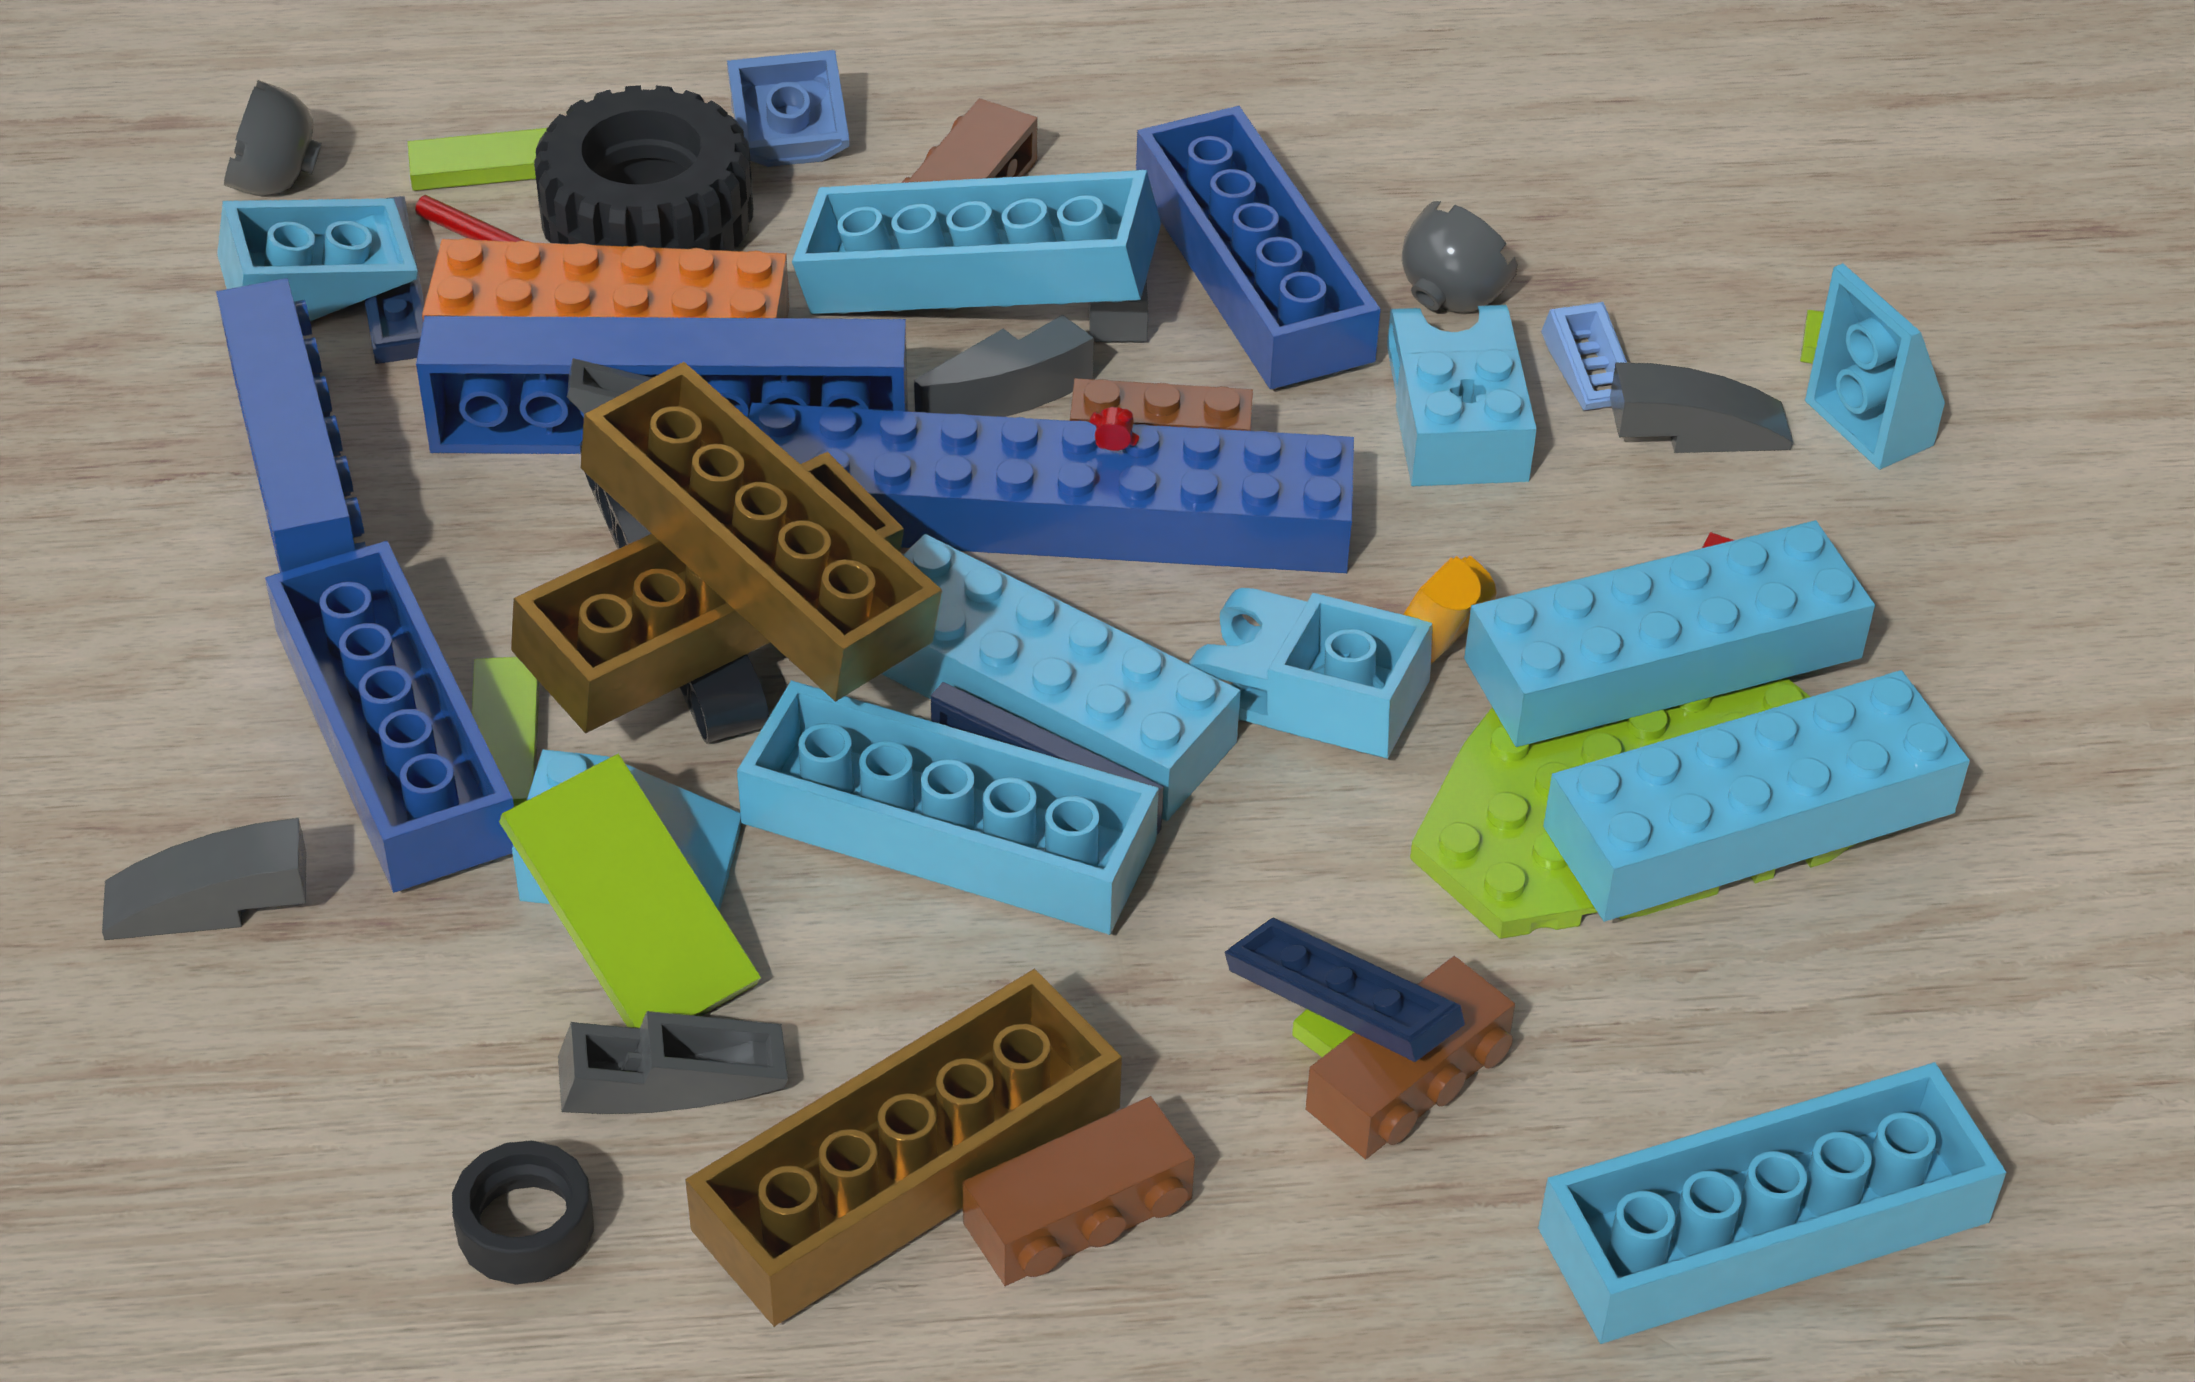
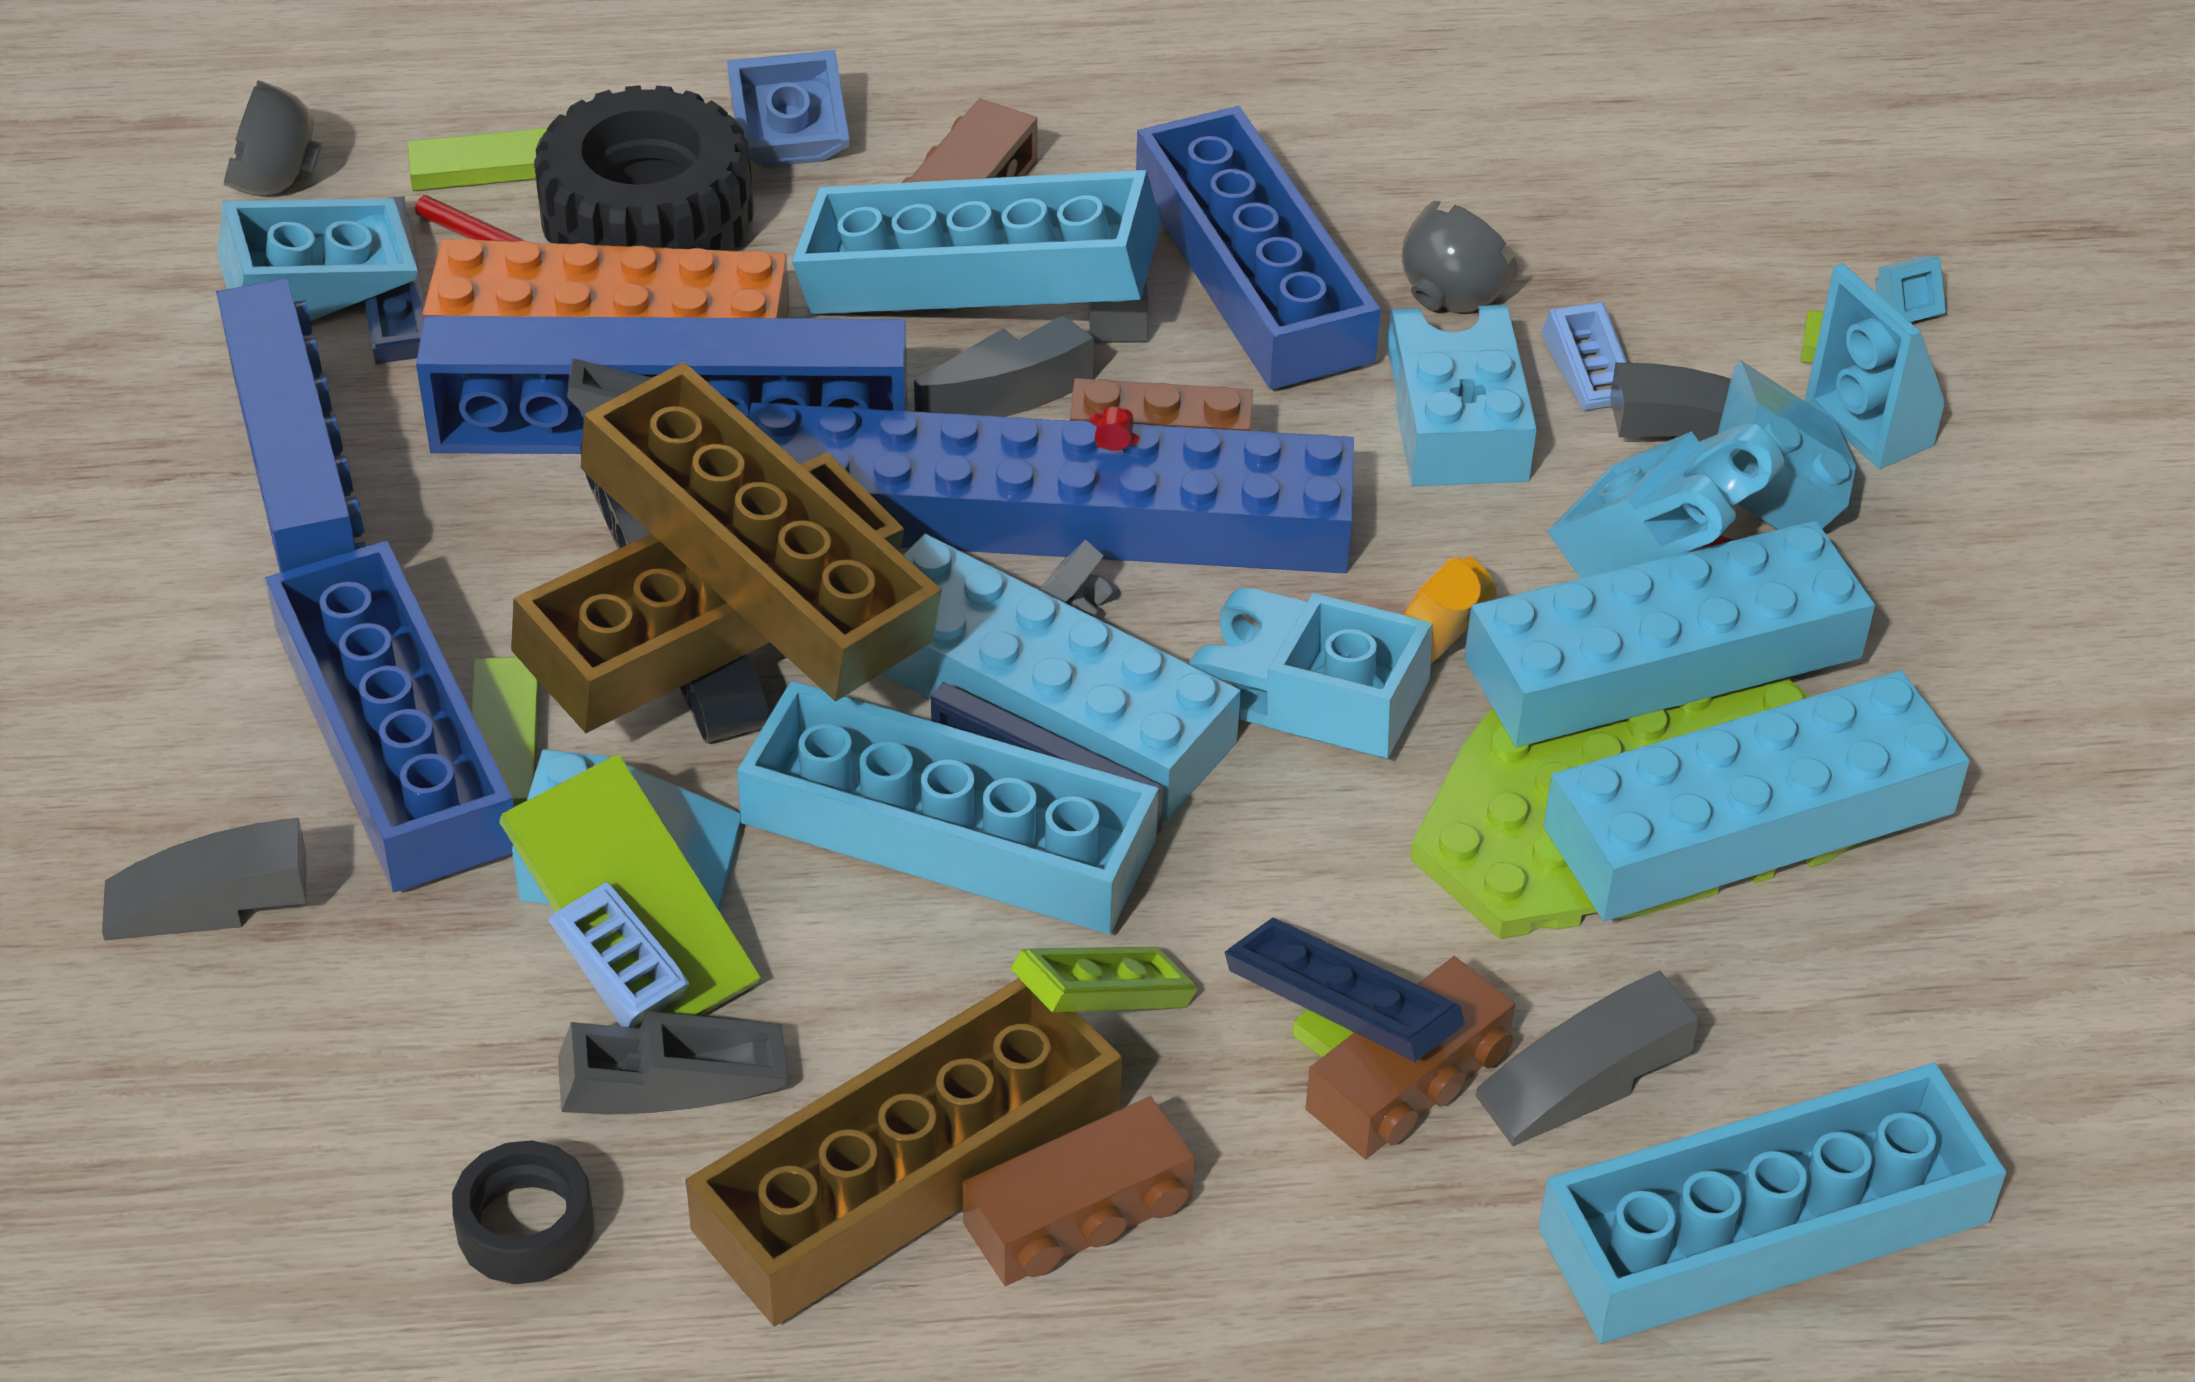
(625, 1006): none -> light blue slope
(1073, 580): none -> light grey tile
(1103, 978): none -> lime tile
(1590, 1059): none -> dark grey slope
(1664, 500): none -> medium azure brick
(1816, 458): none -> medium azure slope
(1913, 287): none -> medium azure tile

